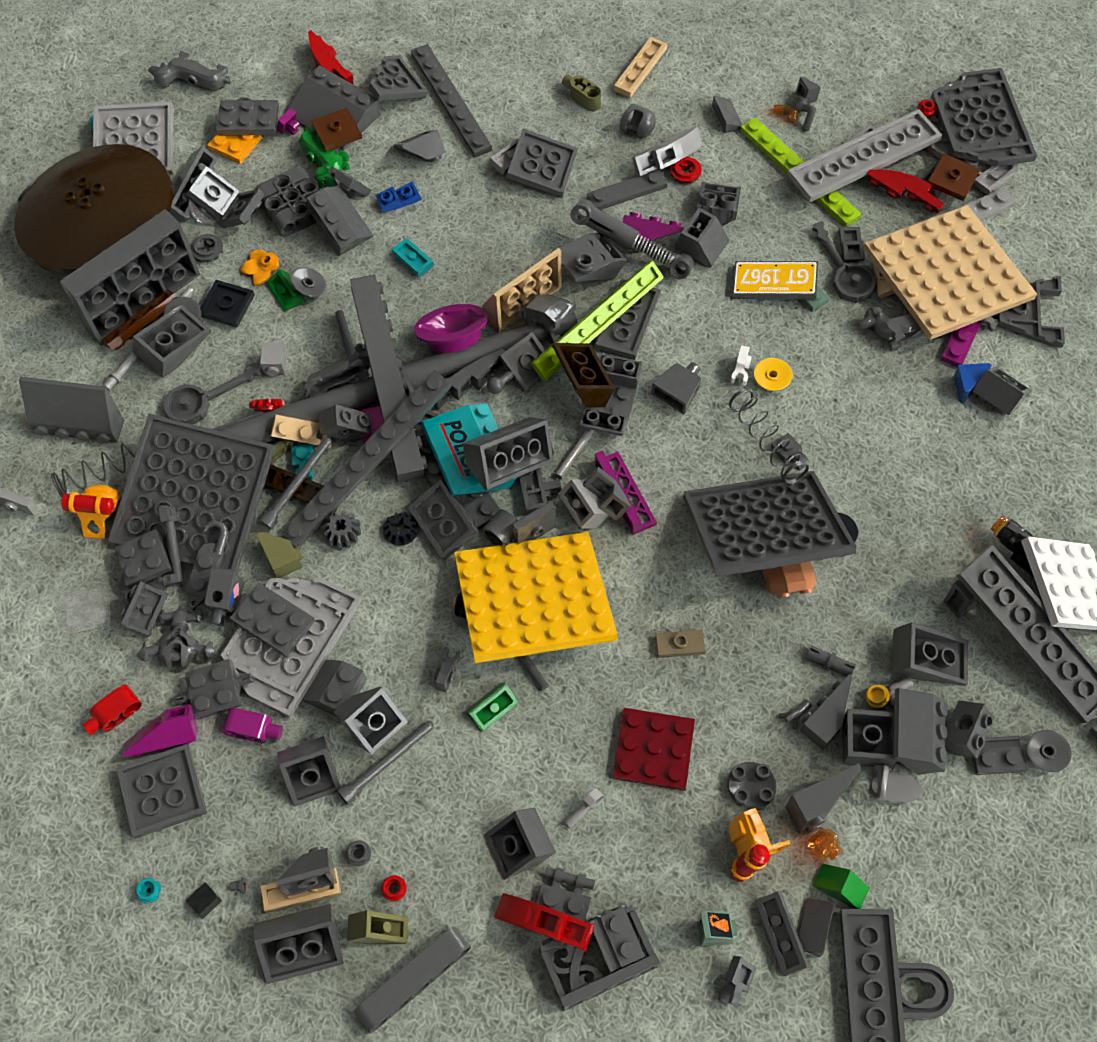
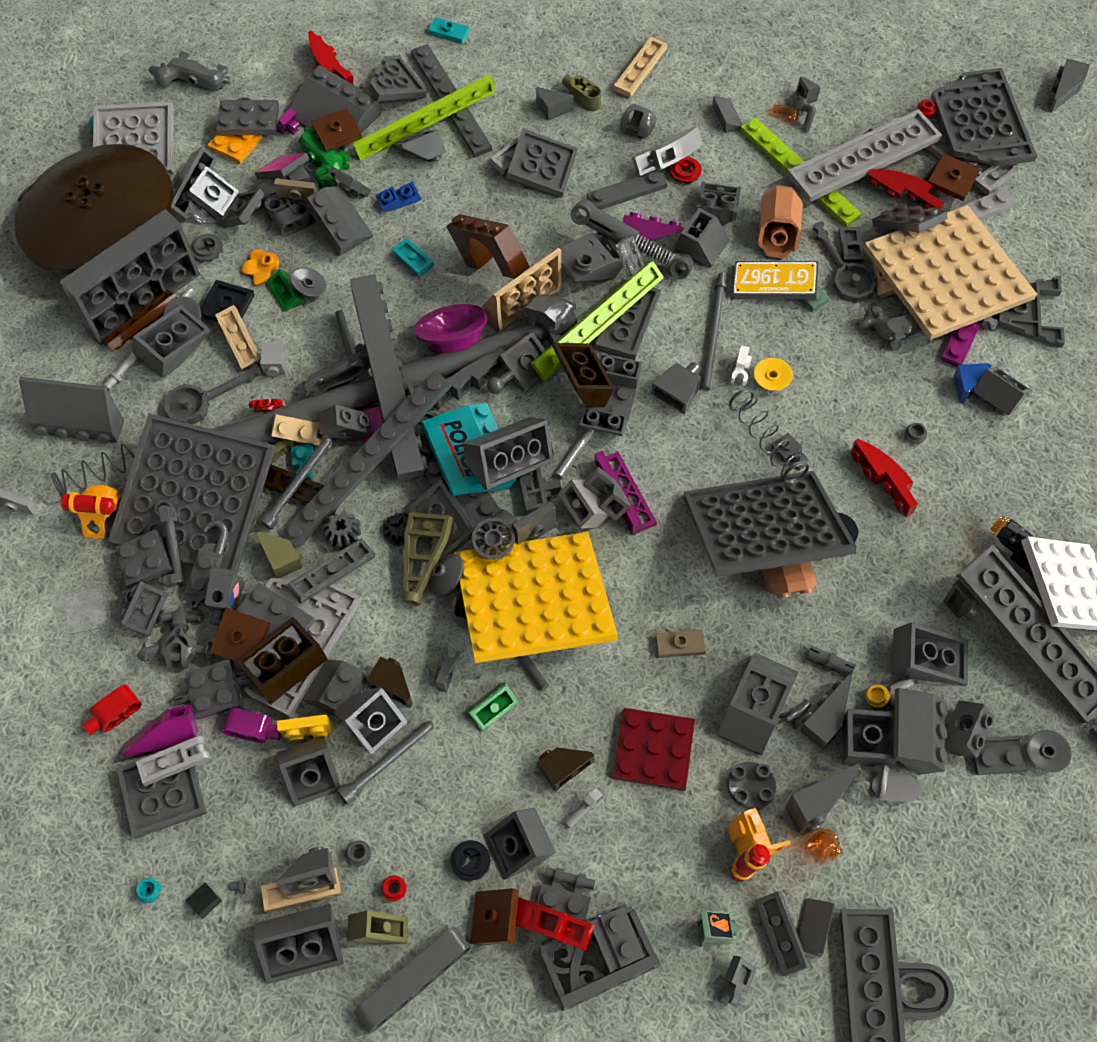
(172, 760): none -> light grey plate
(238, 337): none -> tan plate
(238, 634): none -> reddish brown plate
(282, 166): none -> tile
(282, 660): none -> dark brown slope
(294, 189): none -> dark tan plate
(298, 728): none -> yellow plate
(331, 571): none -> dark grey plate
(389, 676): none -> dark brown slope
(424, 117): none -> lime plate
(424, 526): none -> olive plate
(446, 574): none -> dark grey dish
(448, 30): none -> teal plate
(473, 849): none -> black gear
(485, 239): none -> reddish brown arch
(493, 538): none -> dark grey wheel
(494, 917): none -> reddish brown plate
(553, 102): none -> dark grey slope
(563, 765): none -> dark brown slope
(629, 255): none -> clear plate
(720, 286): none -> dark grey bar
(757, 703): none -> dark grey slope
(779, 221): none -> nougat brick
(841, 885): green slope -> none
(882, 468): none -> red slope
(909, 218): none -> dark grey plate
(916, 433): none -> dark grey plate
(1069, 83): none -> dark grey slope

